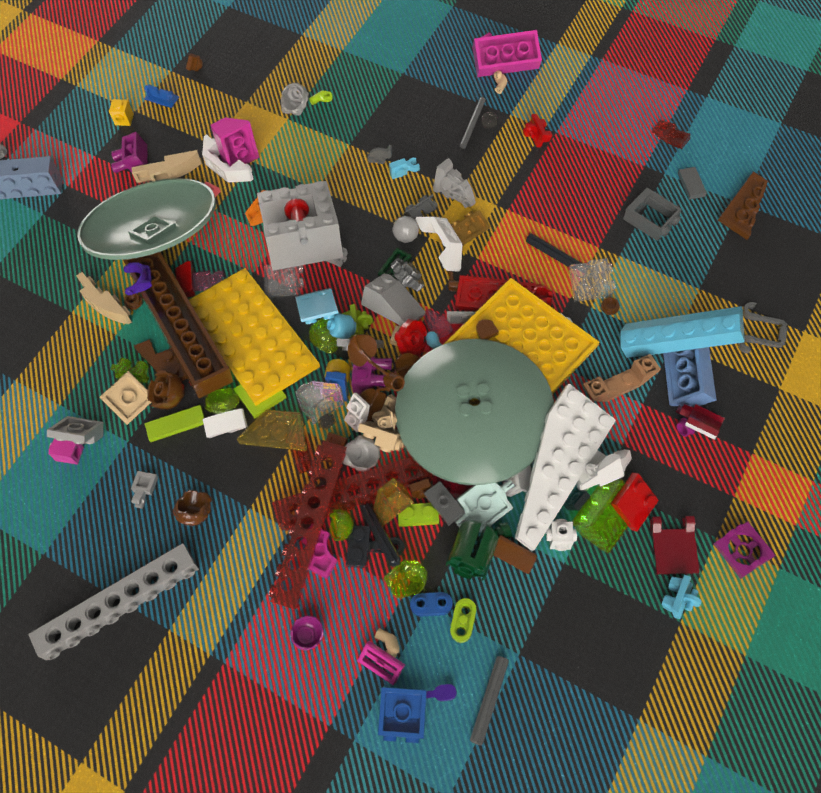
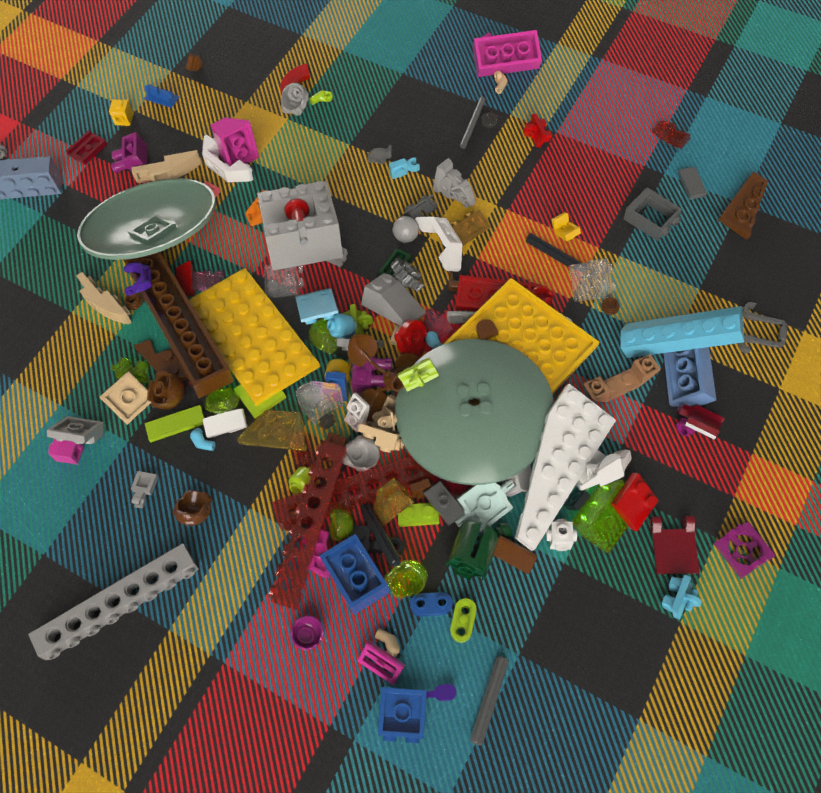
(86, 147): none -> dark red plate
(199, 441): none -> medium azure arm
(295, 75): none -> red tile
(298, 480): none -> lime head
(354, 574): none -> blue slope
(418, 374): none -> lime hips
(564, 228): none -> yellow bracket

